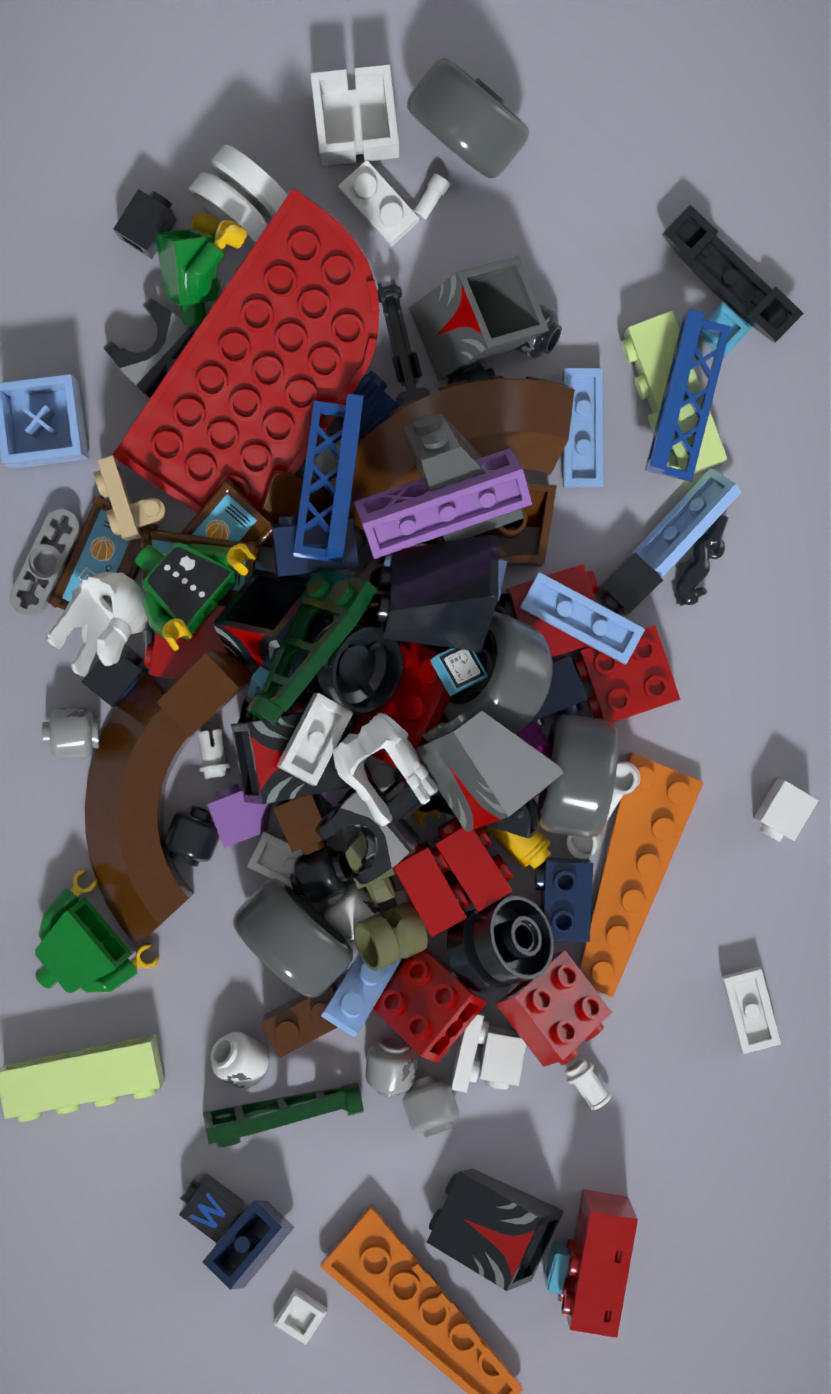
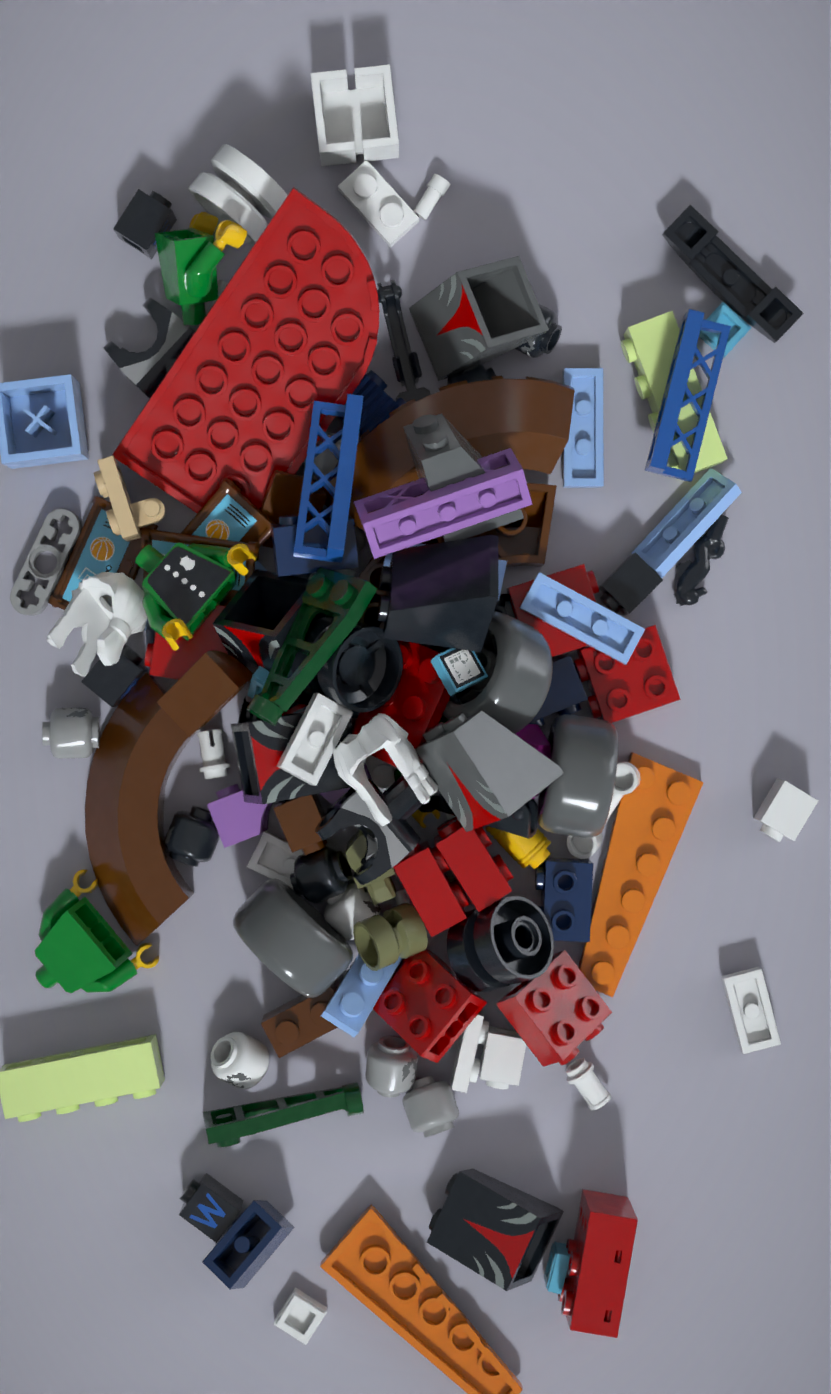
(467, 118): dark grey wheel -> none

